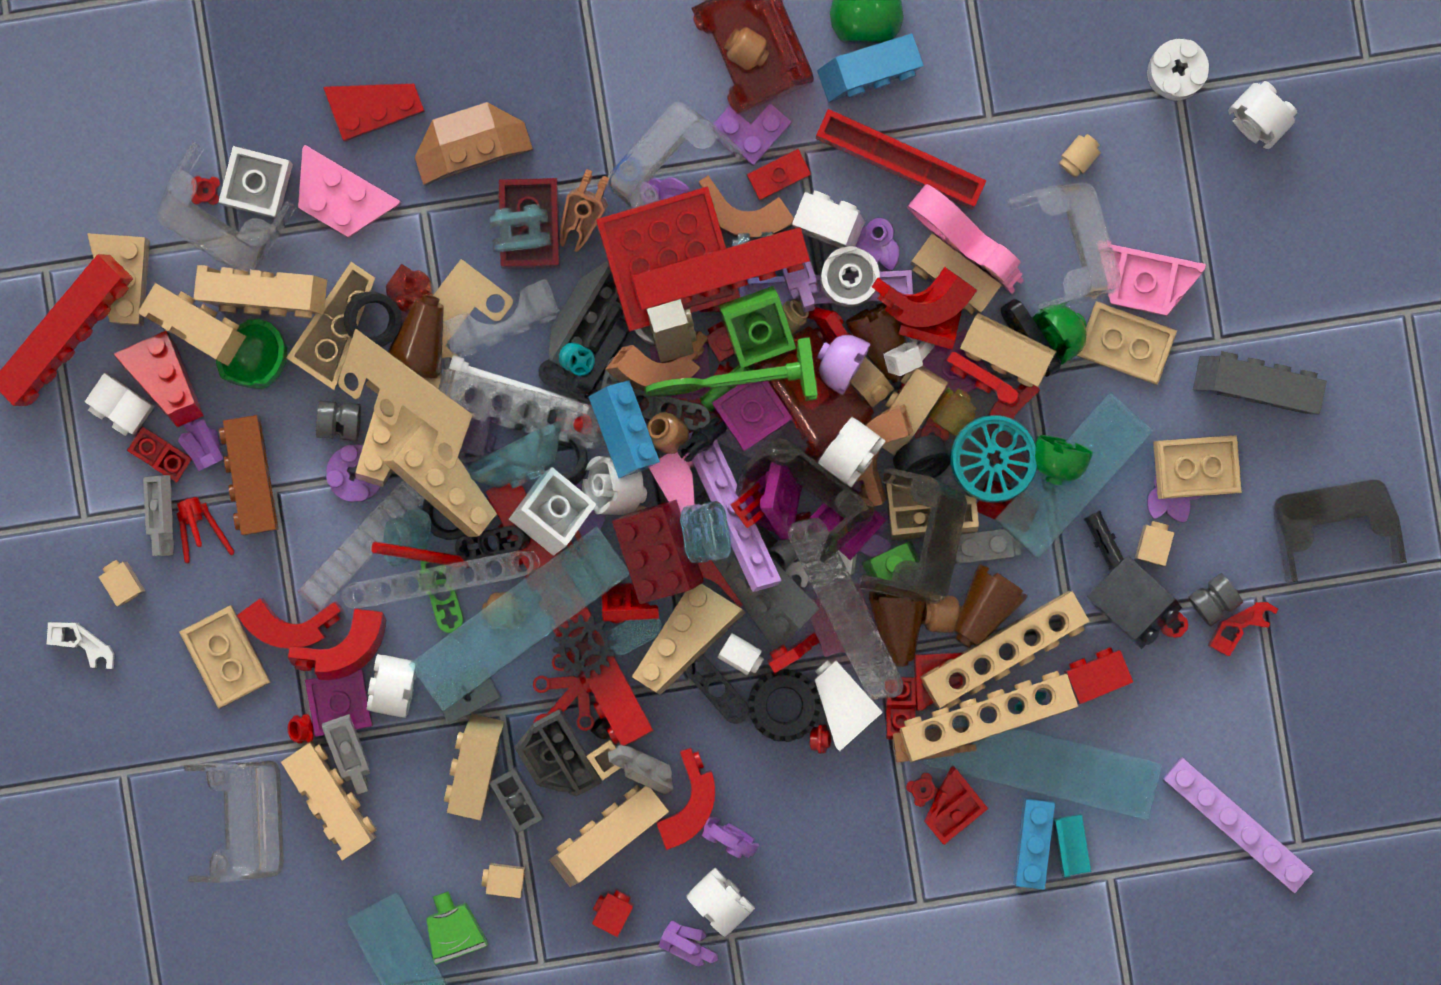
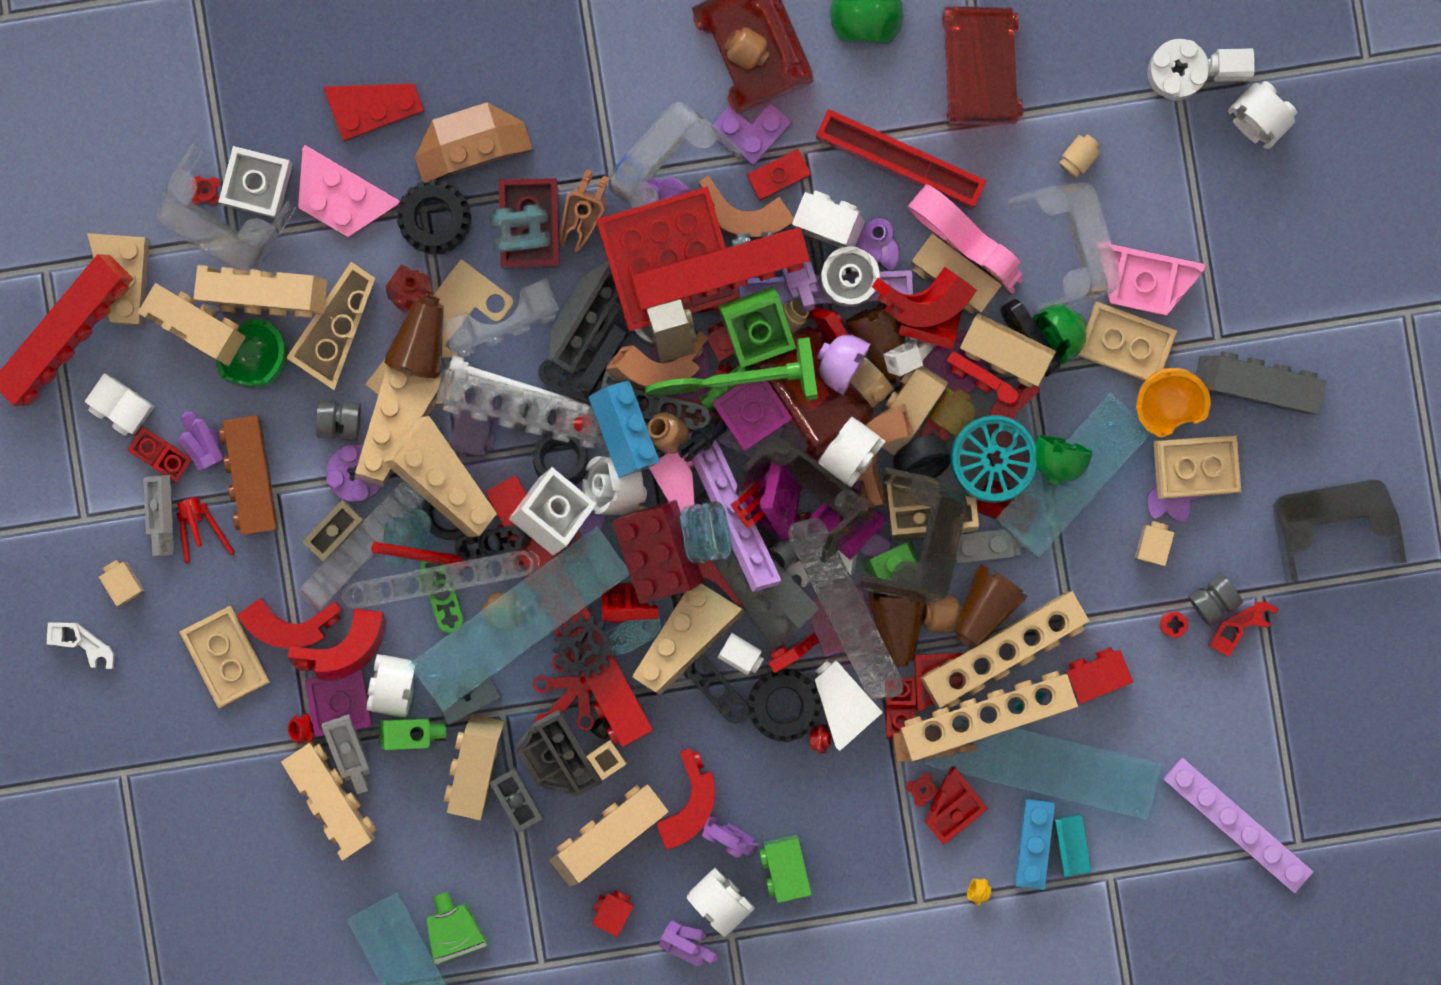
(162, 375): wedge -> none
(251, 820): clear windscreen -> none
(333, 530): none -> dark tan brick
(392, 308): black tyre -> none
(395, 733): none -> bright green torso
(408, 389): tan piece -> none
(425, 193): none -> black tyre
(503, 880): tan brick -> none
(518, 459): clear light blue wedge -> none
(583, 359): teal wheel -> none
(643, 768): light grey hinge -> none
(786, 867): none -> bright green brick
(870, 67): dark azure wedge -> none
(979, 891): none -> yellow plate
(981, 65): none -> clear red windscreen
(1104, 539): black pin -> none
(1135, 602): black brick -> none
(1172, 399): none -> light orange cylinder
(1231, 65): none -> white brick

